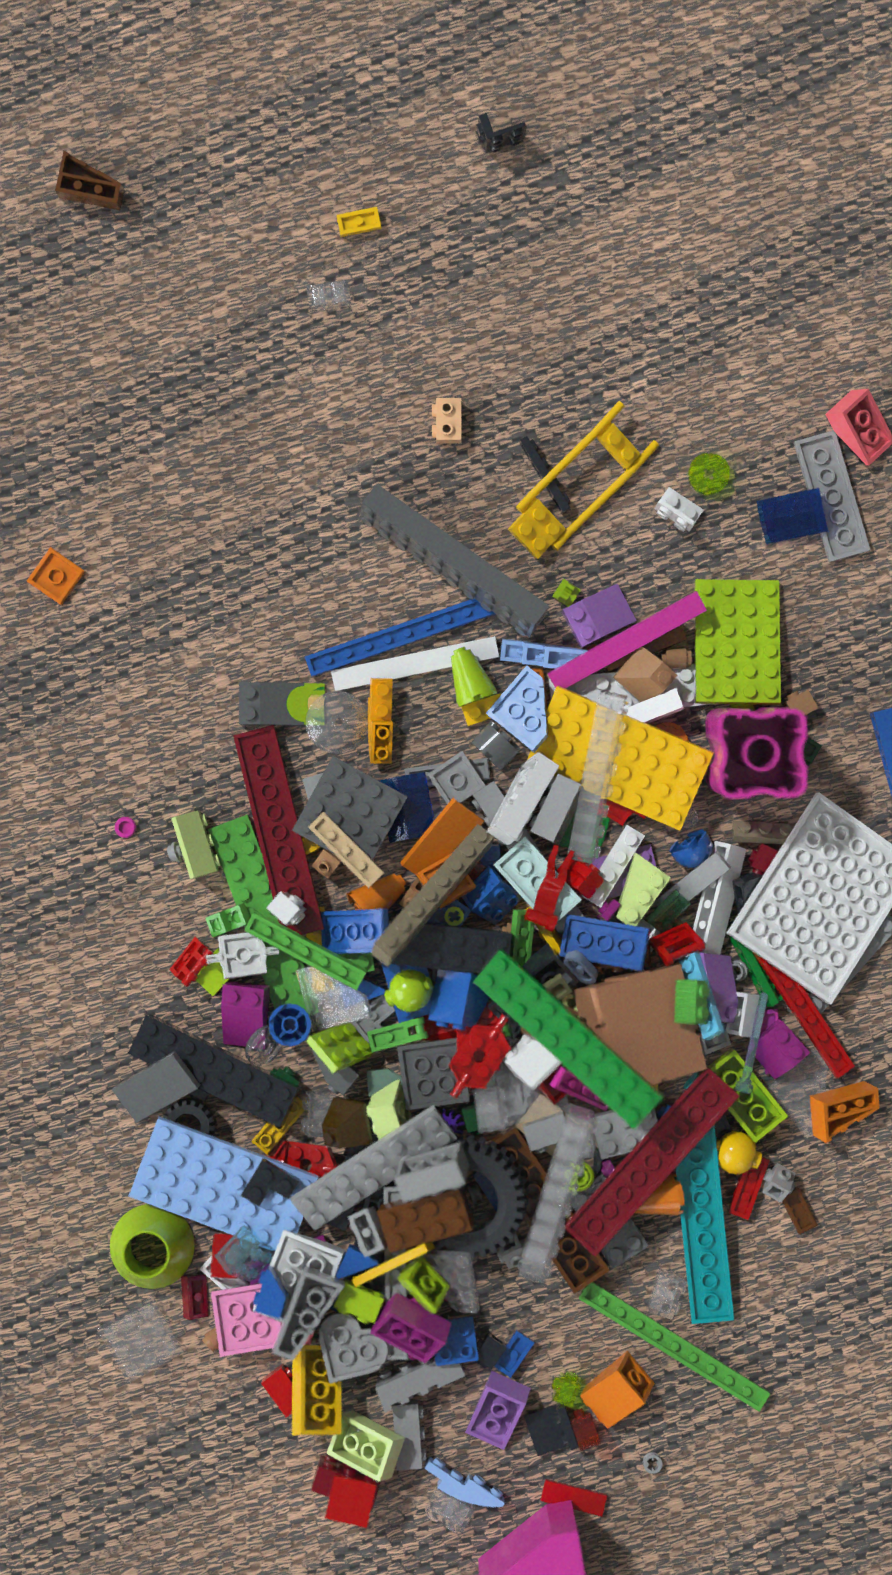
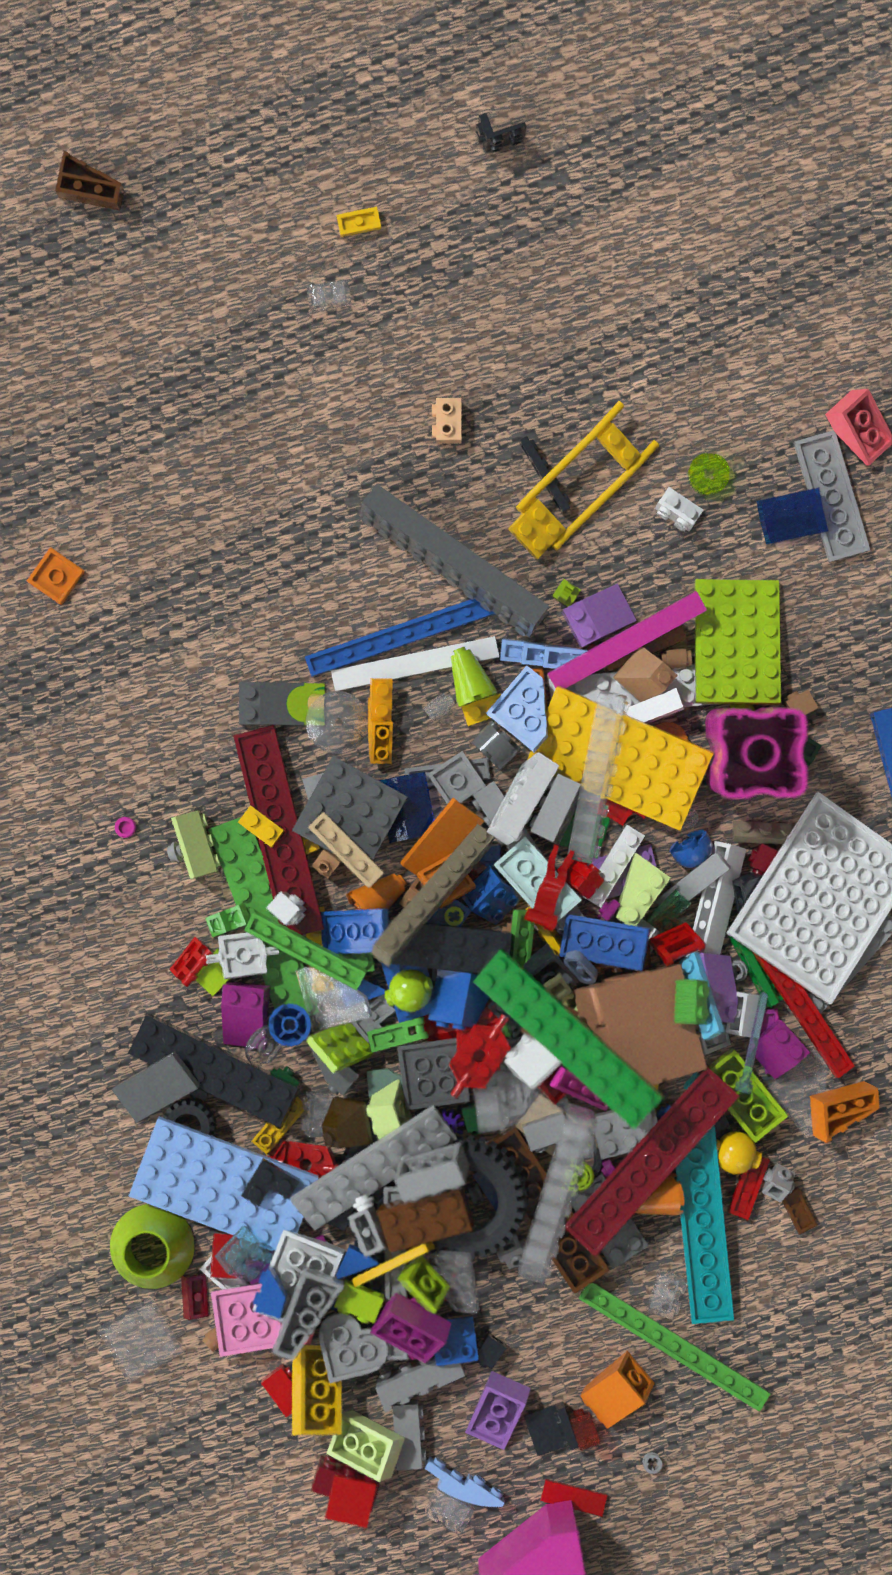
(261, 826): none -> yellow plate
(363, 1202): none -> white plate
(439, 707): none -> clear brick
(515, 1352): blue plate -> none
(566, 1388): clear neon green brick -> none

